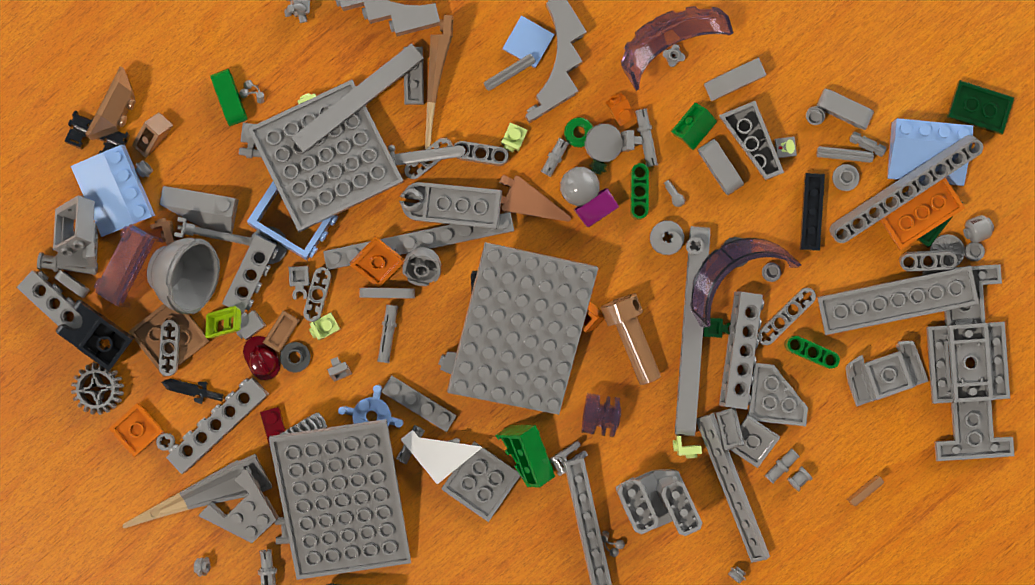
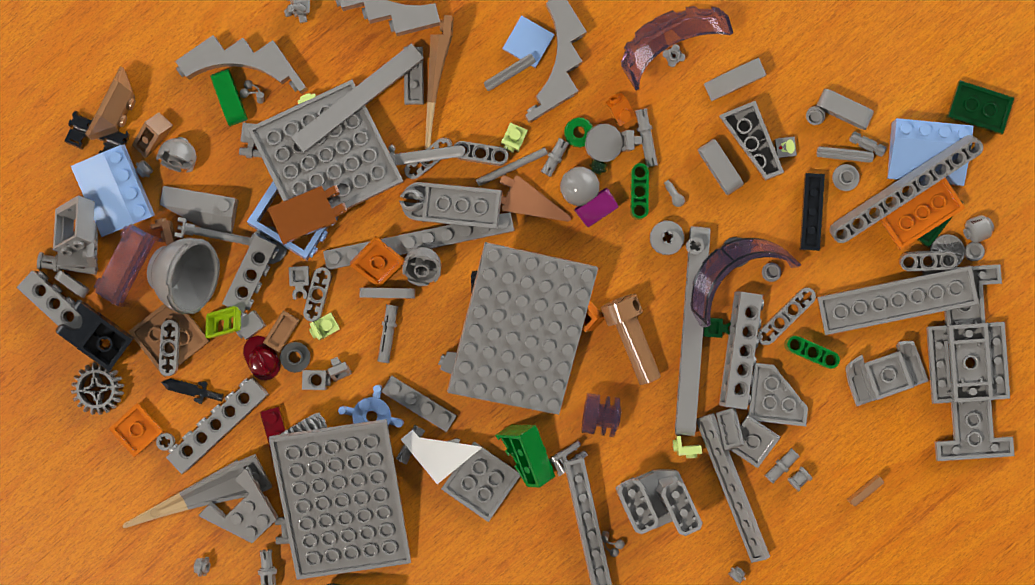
(177, 154): none -> light grey cylinder
(212, 55): none -> light grey arch
(305, 213): none -> dark orange tile
(307, 383): none -> light grey brick
(512, 166): none -> light grey bar
(694, 125): green panel -> none

